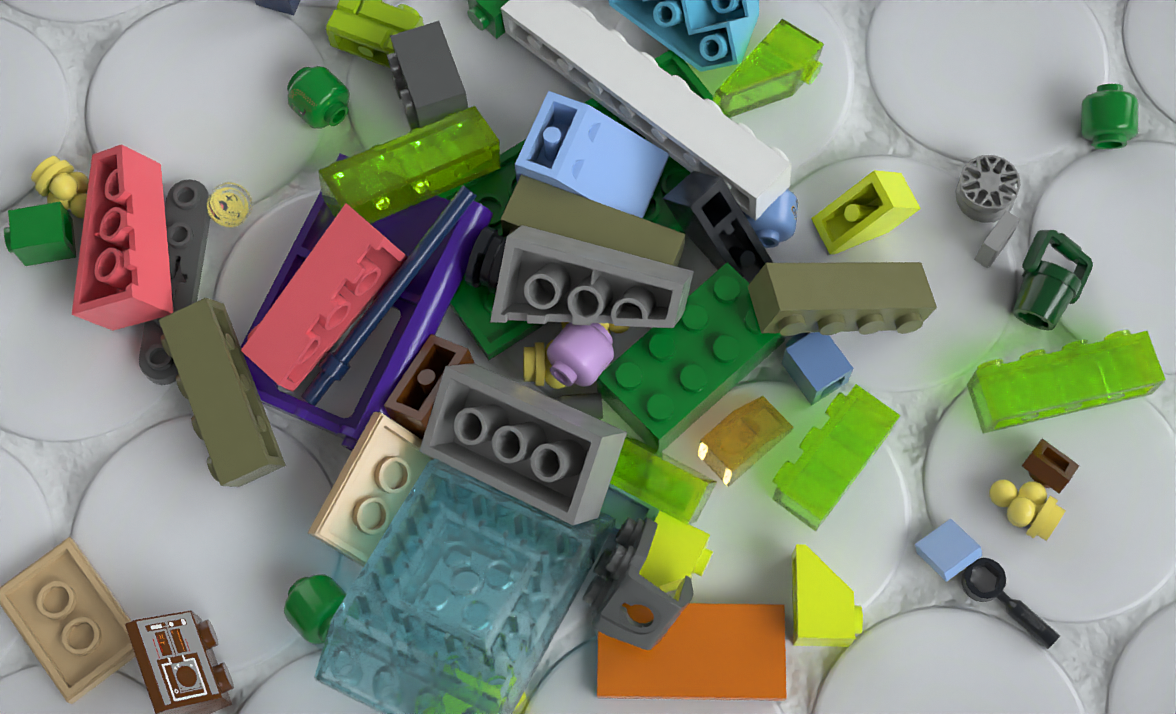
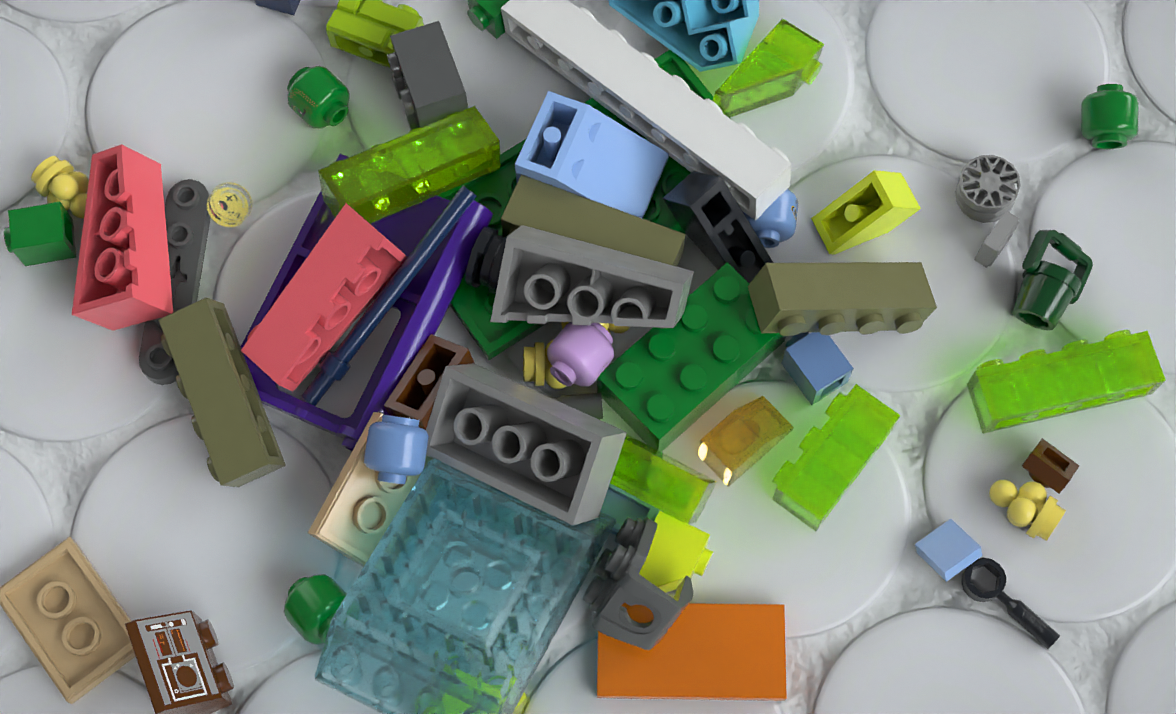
(396, 448): none -> medium blue head
(821, 603): neon yellow slope -> none

